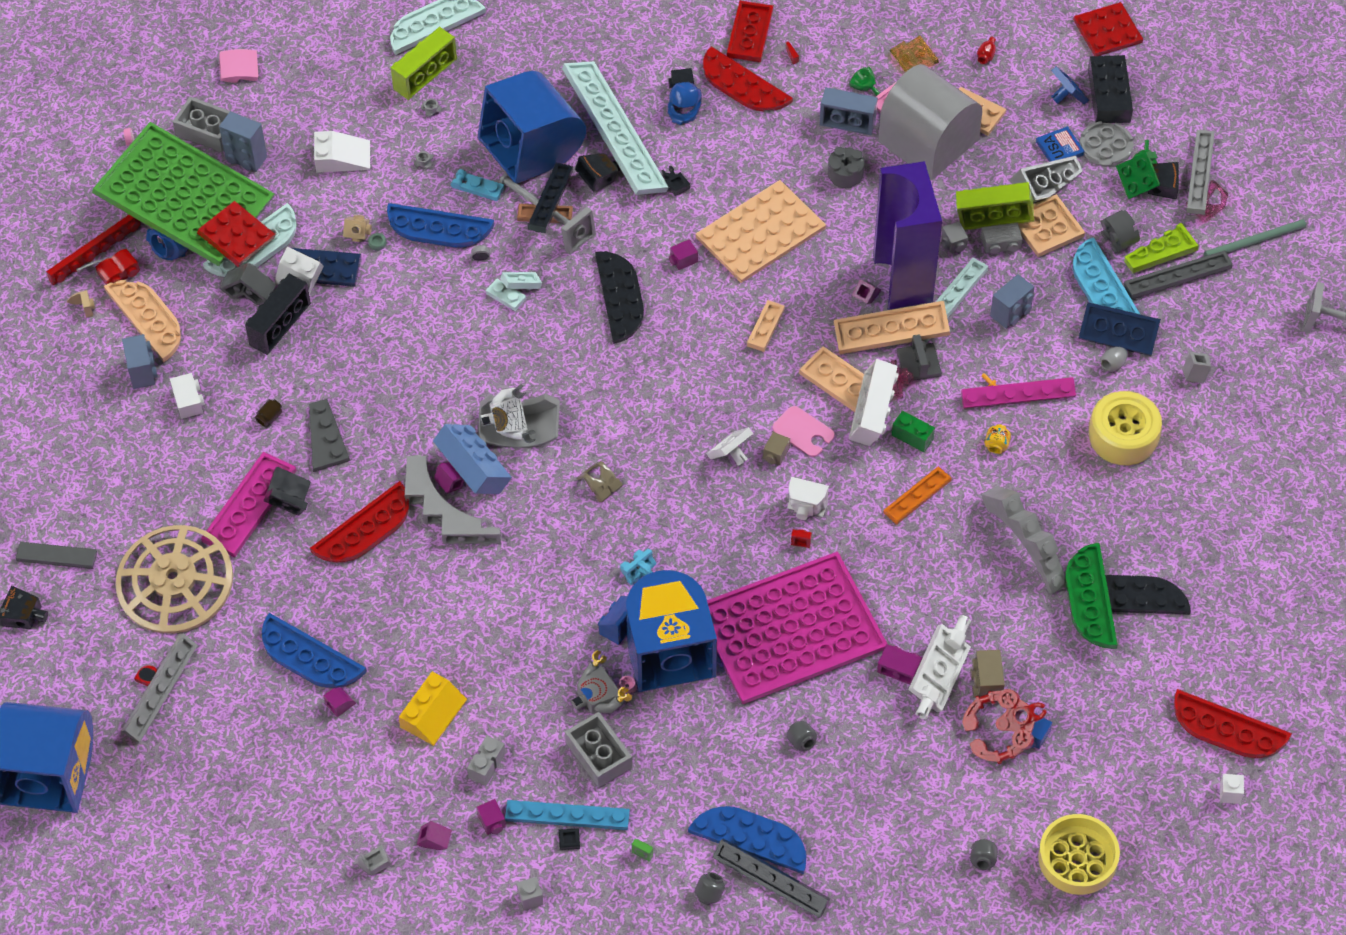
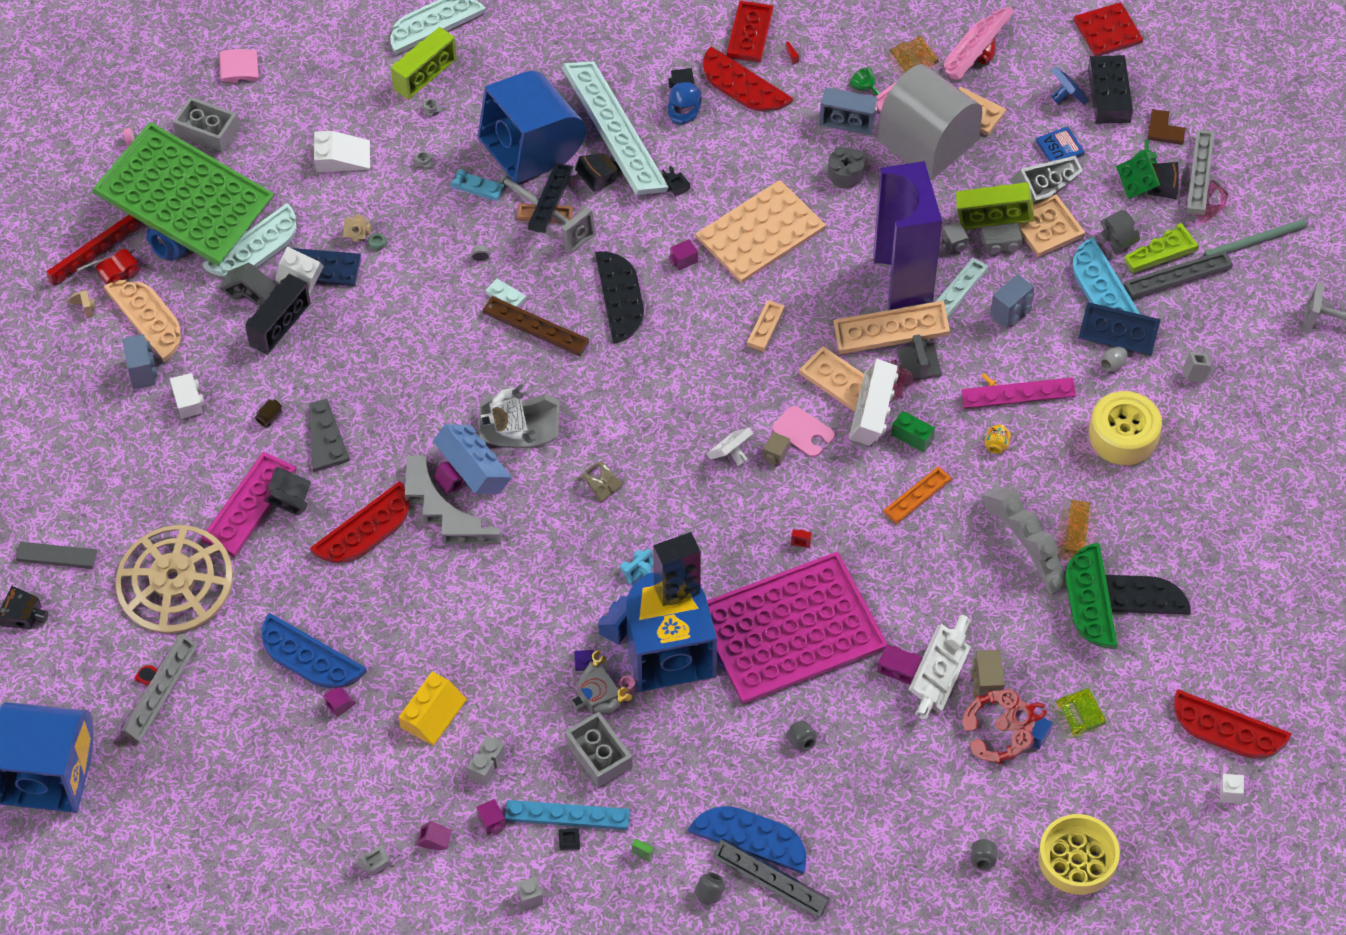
(236, 233): red plate -> none
(243, 141): sand blue brick -> none
(438, 226): blue plate -> none
(521, 280): light aqua plate -> none
(536, 326): none -> reddish brown plate
(582, 659): none -> dark purple plate
(677, 569): none -> black brick
(807, 498): white brick -> none
(866, 291): magenta brick -> none
(975, 42): none -> bright pink plate
(1077, 526): none -> clear yellow plate
(1087, 709): none -> clear neon green plate
(1106, 143): light grey tile -> none
(1161, 131): none -> reddish brown tile

